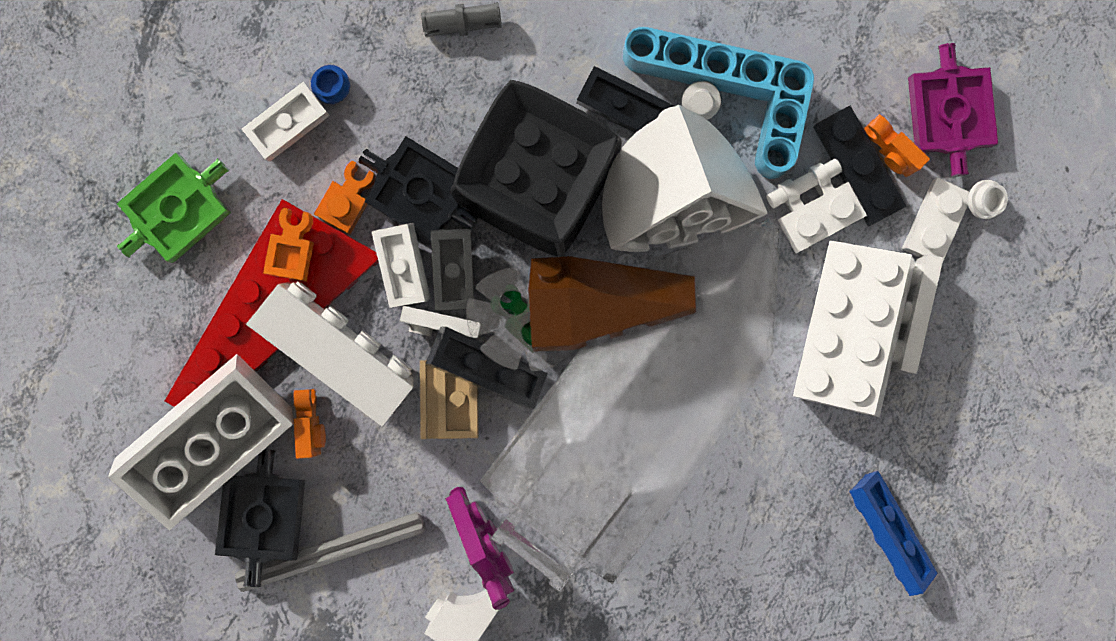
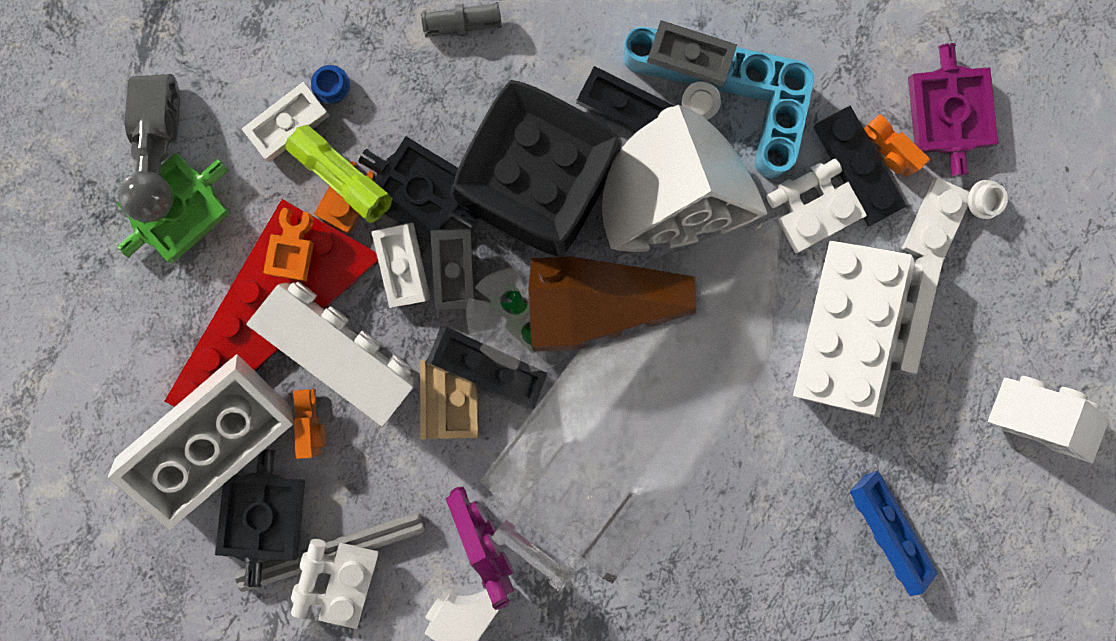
(150, 127): none -> dark grey beam
(338, 173): none -> lime axle
(347, 586): none -> white plate
(424, 322): white plate -> none
(691, 53): none -> dark grey plate
(1056, 419): none -> white brick

